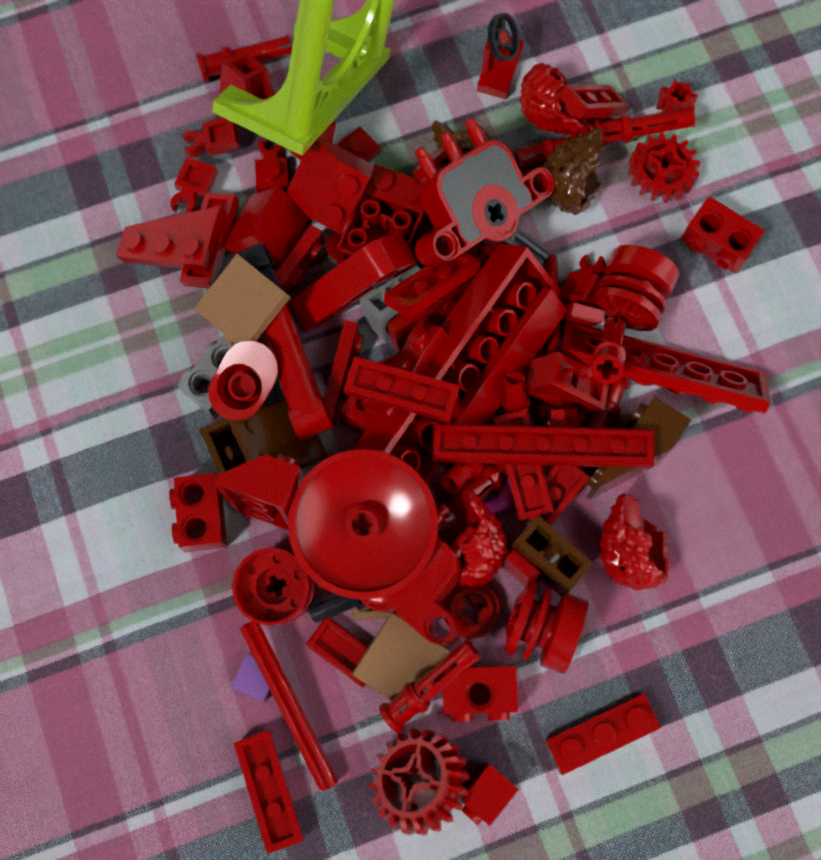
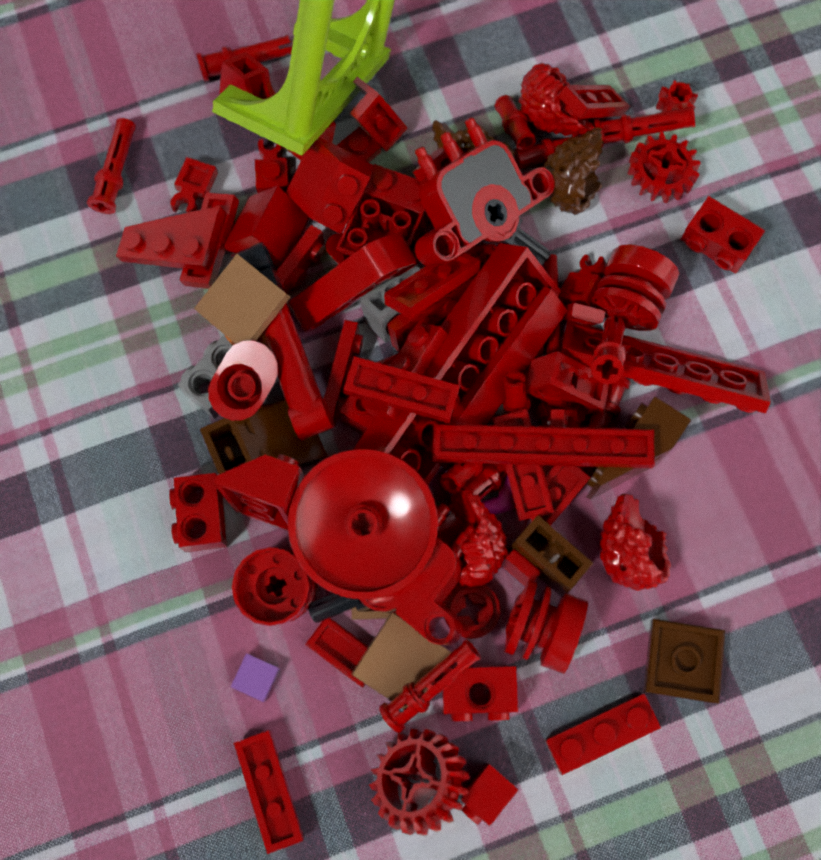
(109, 178): none -> red pin
(216, 138): red plate -> none
(289, 706): red axle -> none
(377, 117): none -> red panel
(500, 57): red piece -> none
(515, 123): none -> red pin
(684, 661): none -> reddish brown plate

